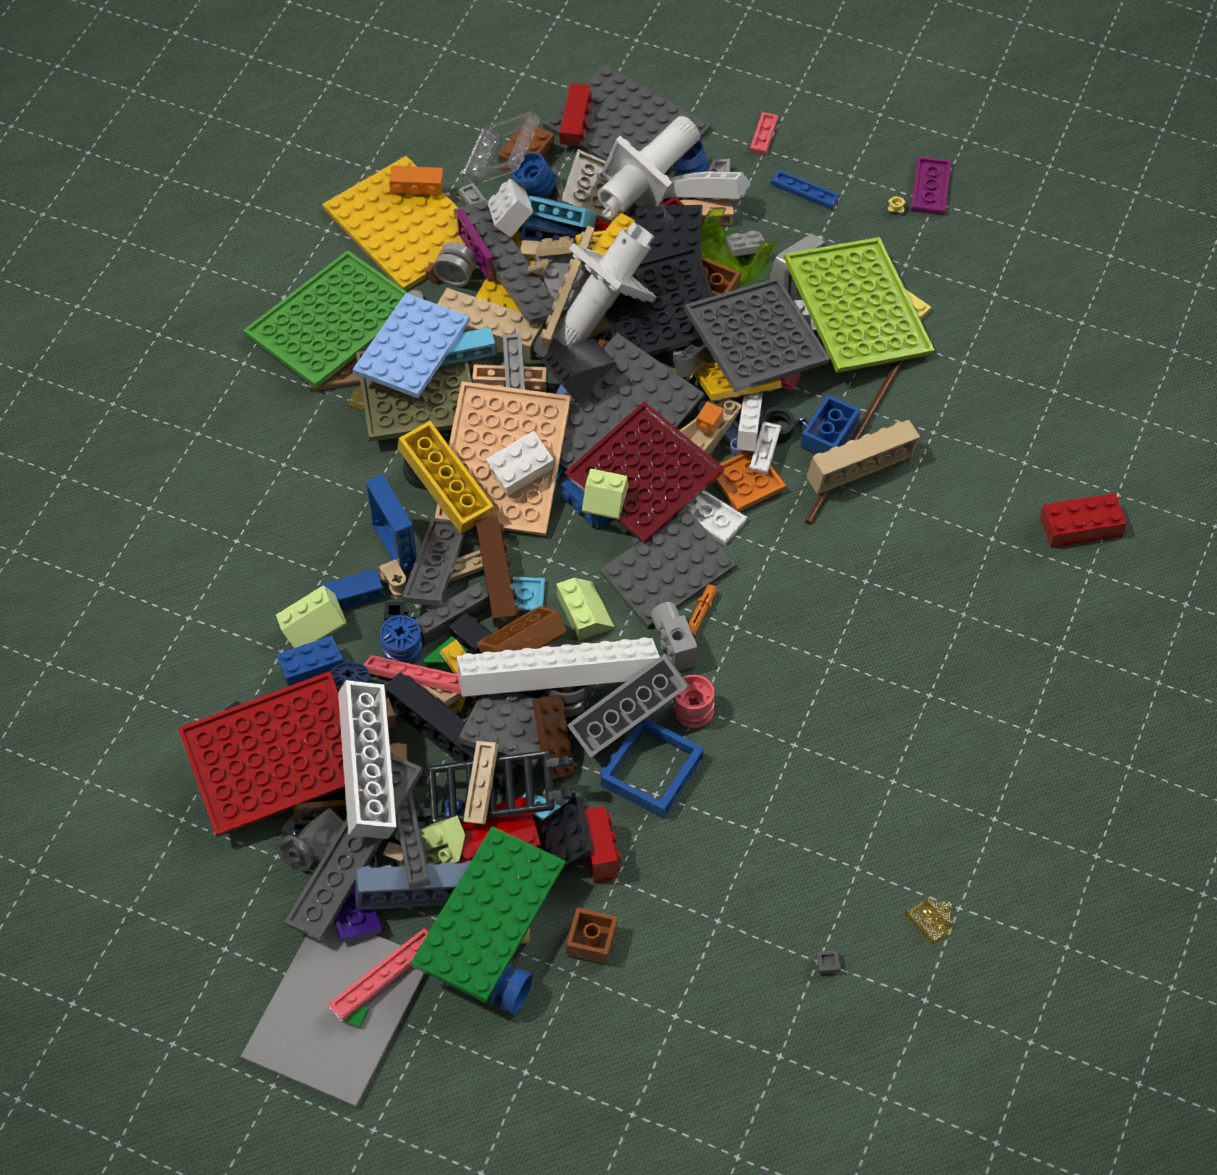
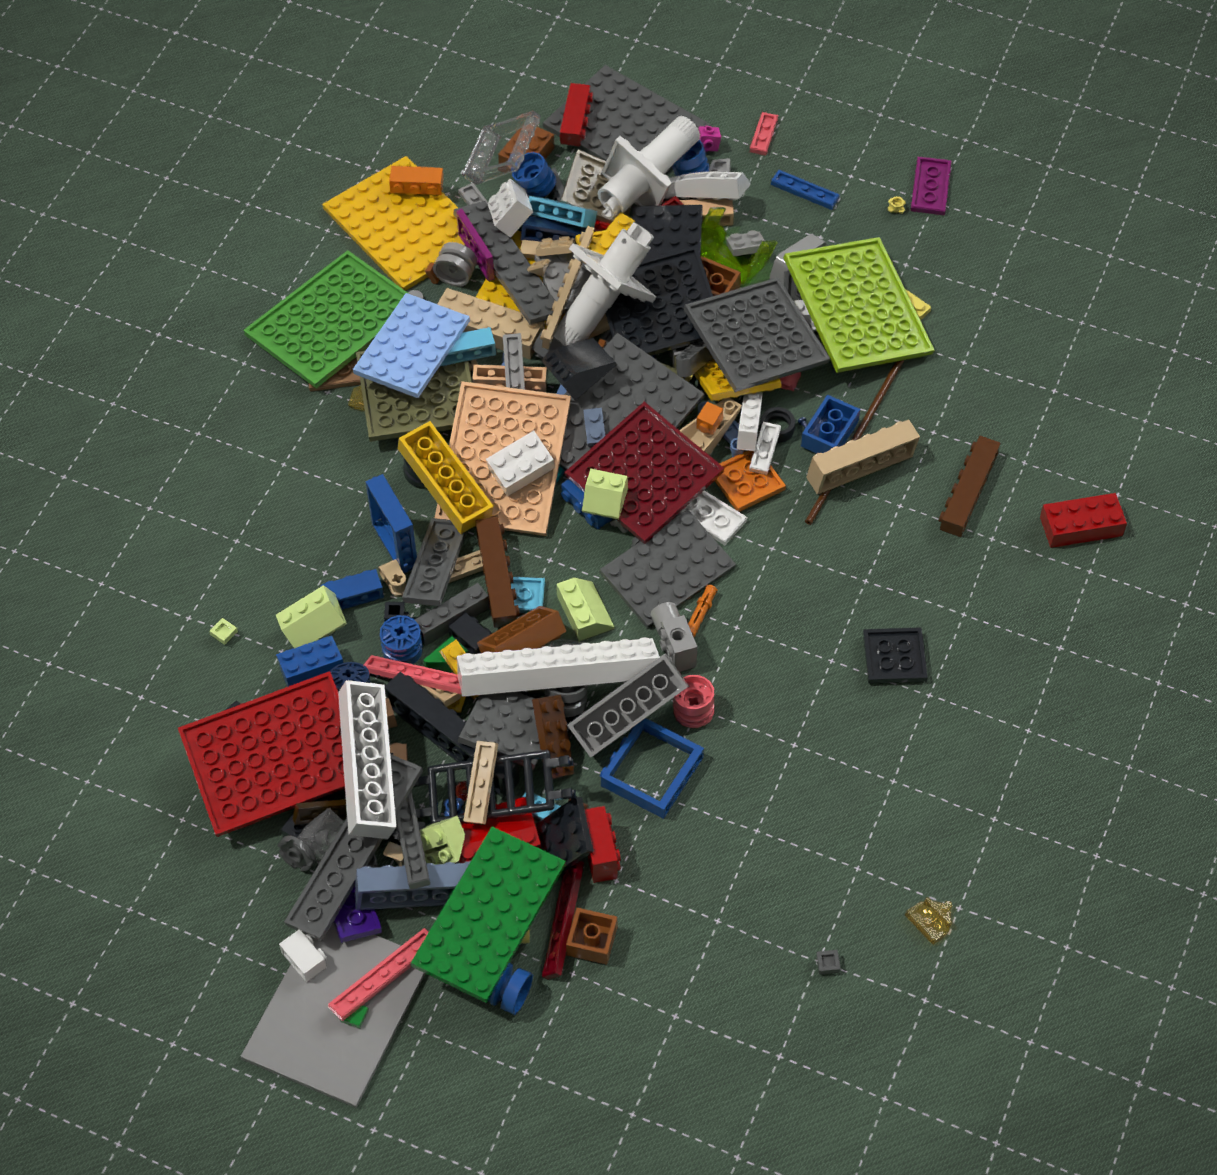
(223, 631): none -> yellowish green plate
(303, 955): none -> white brick
(459, 788): none -> clear red plate
(562, 921): none -> dark red tile
(594, 425): none -> sand blue plate
(710, 137): none -> dark pink brick
(895, 655): none -> black plate
(969, 486): none -> reddish brown brick

